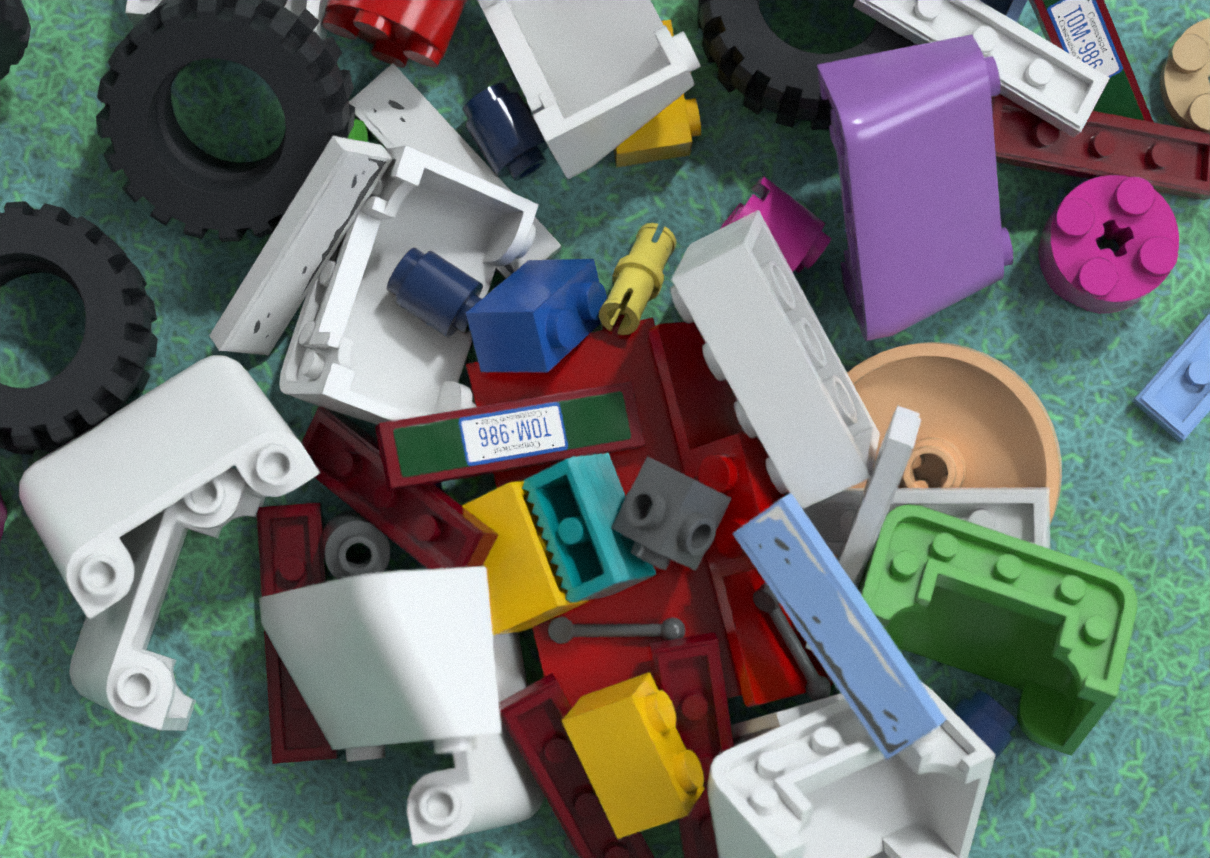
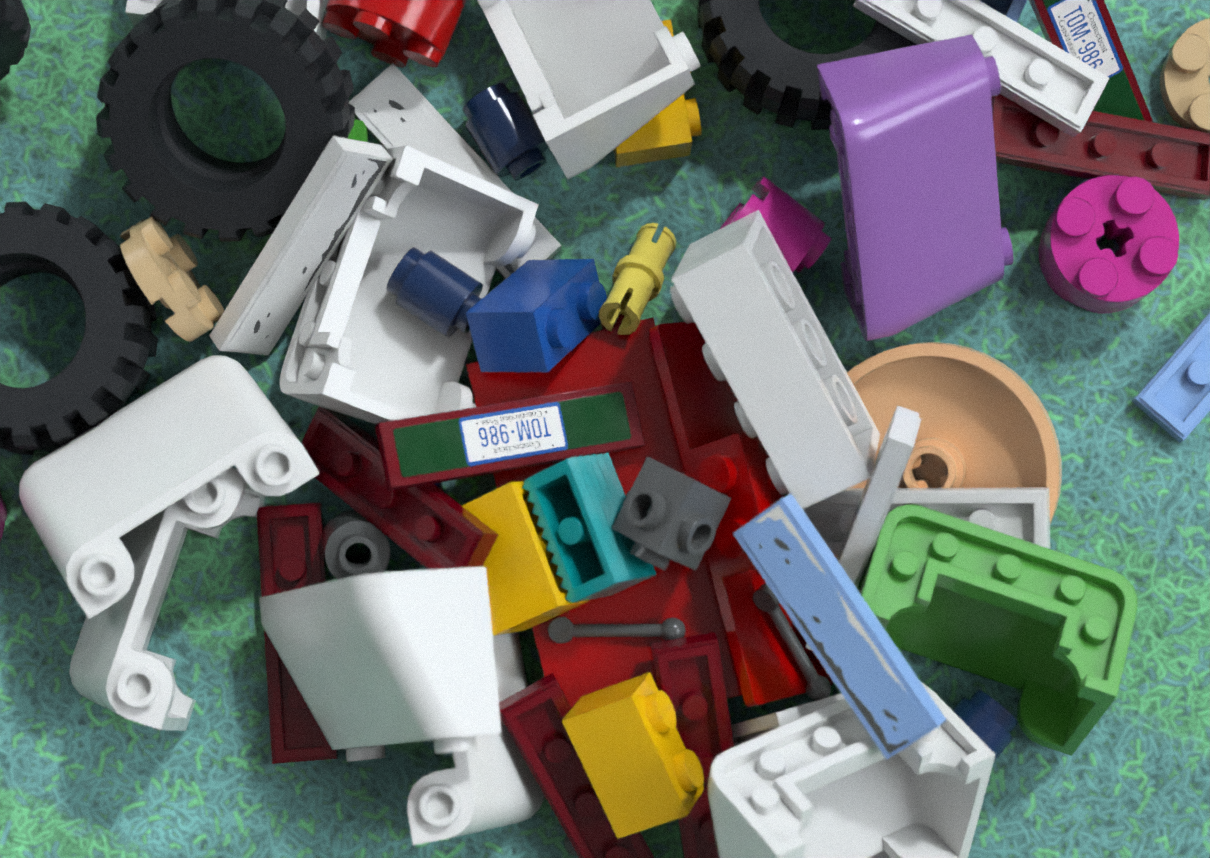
(164, 274): none -> tan plate

